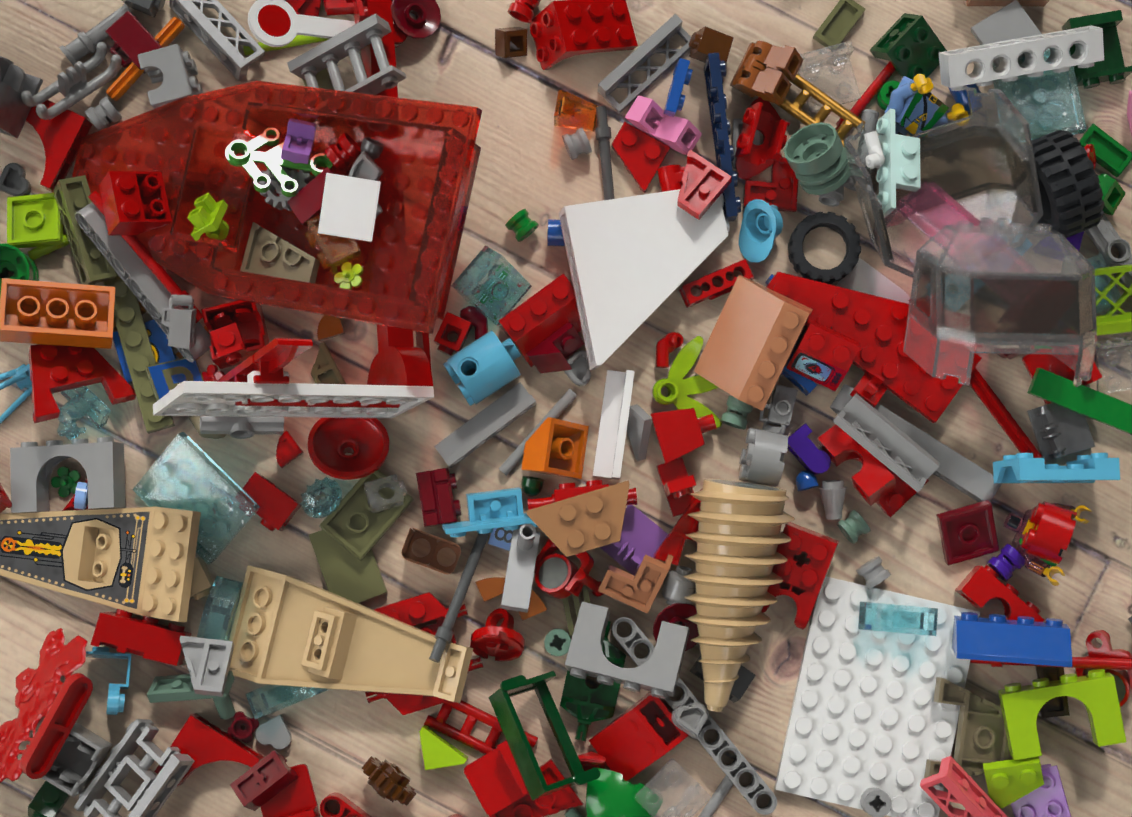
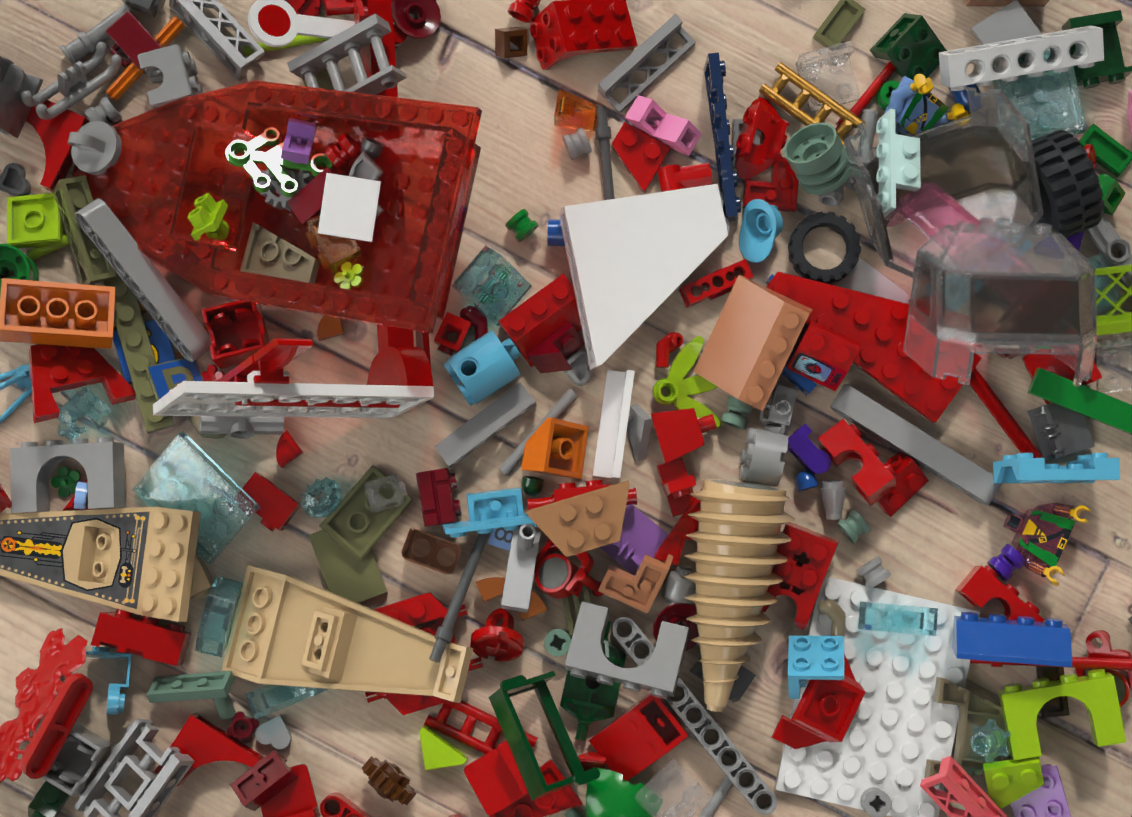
(95, 147): none -> light grey tile
(134, 202): red slope -> none
(146, 257): red bar -> none
(181, 322): light grey piece -> none
(207, 663): light grey wing -> none
(229, 344): red bracket -> none
(325, 368): olive tile -> none
(335, 437): red dish -> none
(681, 76): blue wing -> none
(690, 718): light grey tile -> none
(701, 185): wing -> none
(709, 41): reddish brown brick -> none
(767, 71): dark orange hips -> none
(814, 660): none -> medium azure bracket
(822, 712): none -> red piece
(835, 614): none -> dark tan arm
(870, 388): red tile -> none
(876, 157): white arm -> none
(886, 442): light grey fence -> none
(968, 532): dark red tile -> none
(989, 741): none -> clear light blue rock
(1050, 531): red brick -> none

